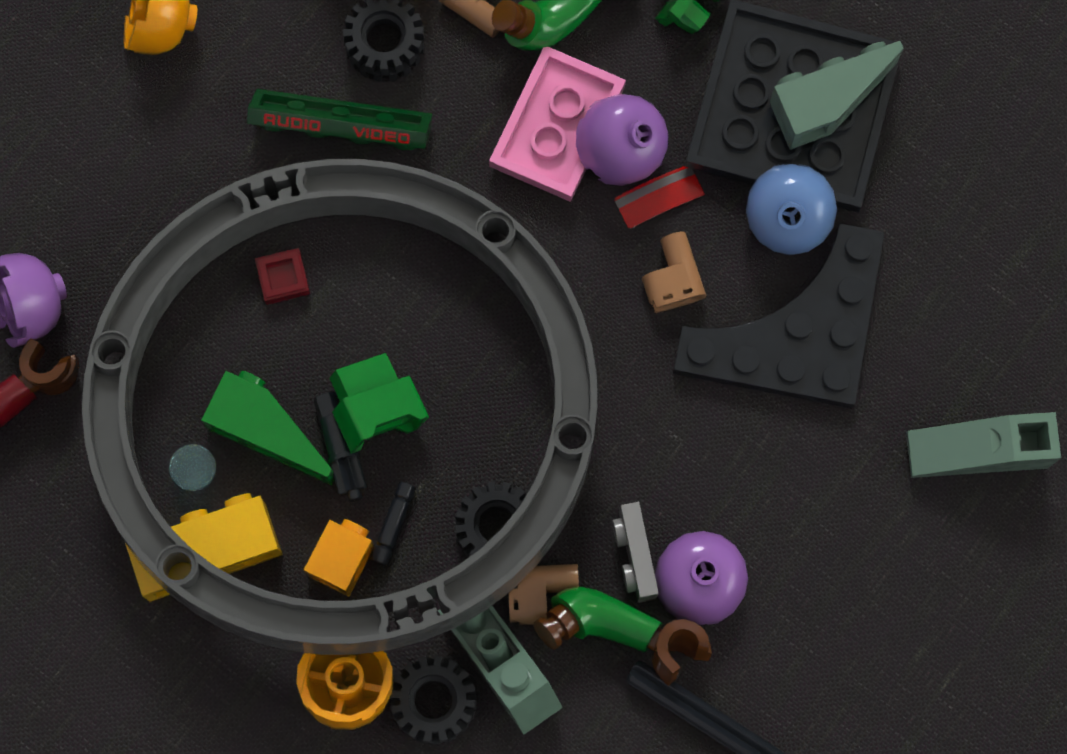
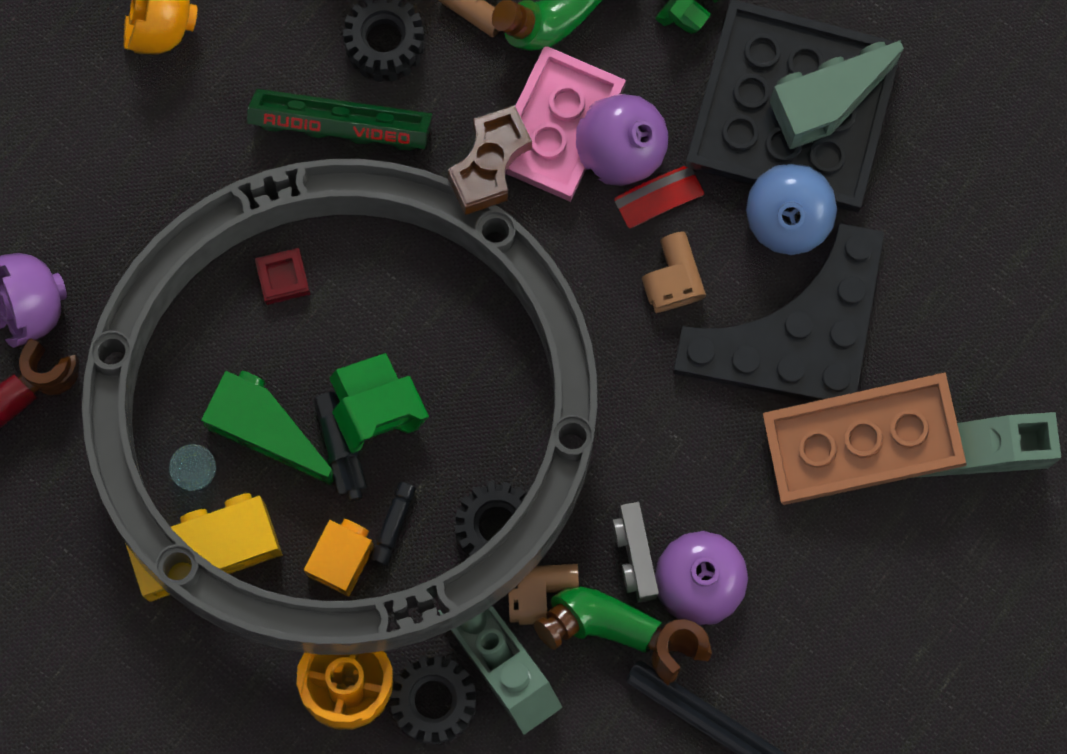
(481, 175): none -> tile
(864, 439): none -> nougat plate

